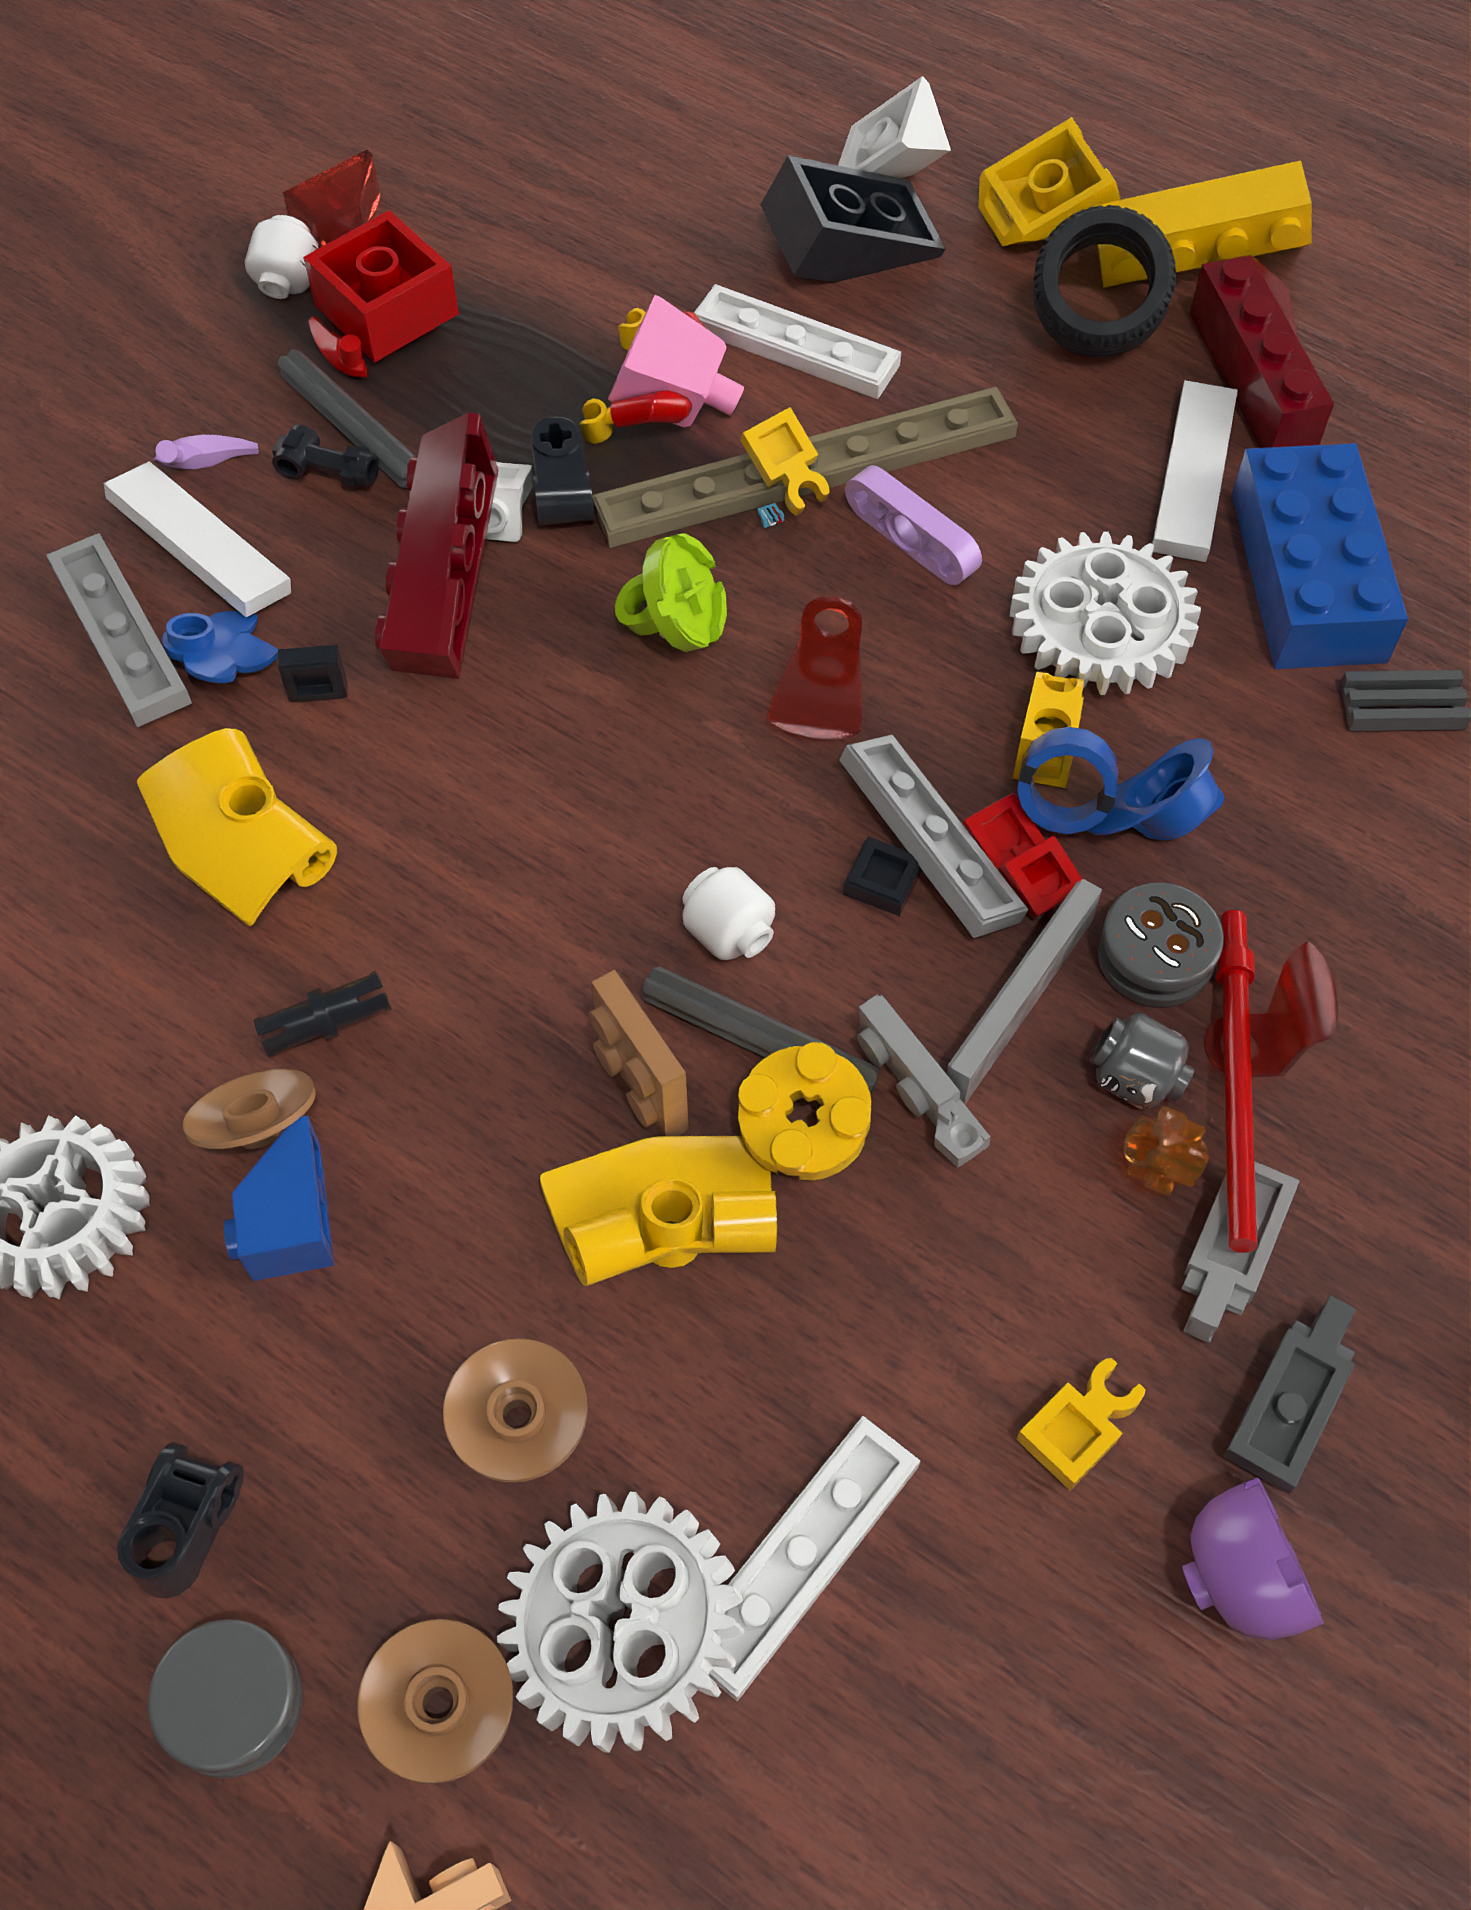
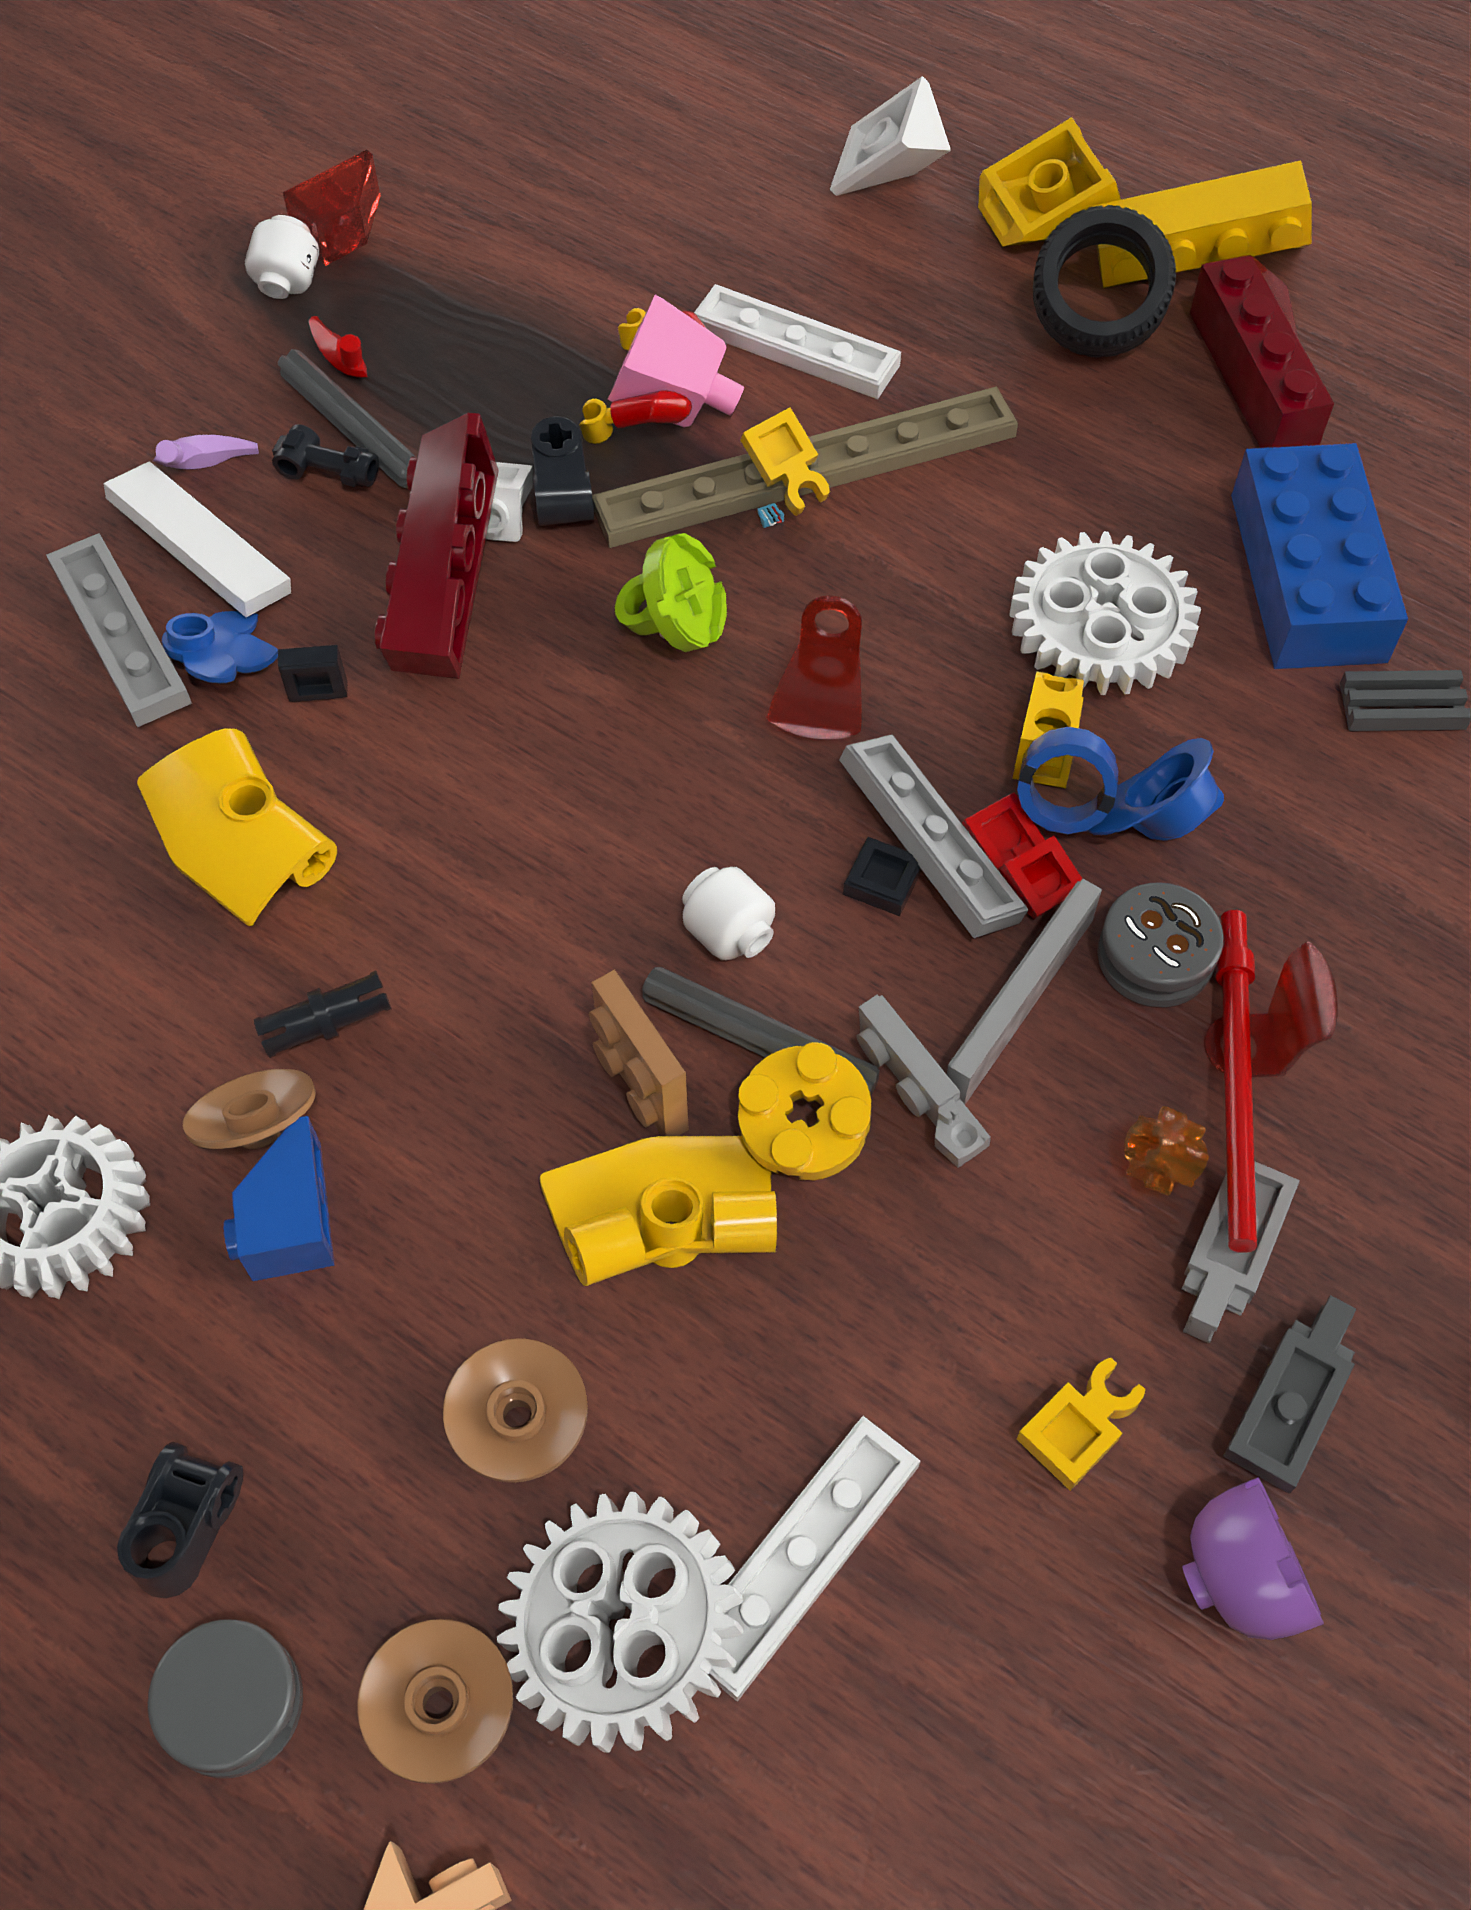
(382, 285): red brick -> none
(846, 221): black slope -> none
(913, 525): lavender beam -> none
(1142, 1061): dark grey head -> none
(1194, 471): white tile -> none

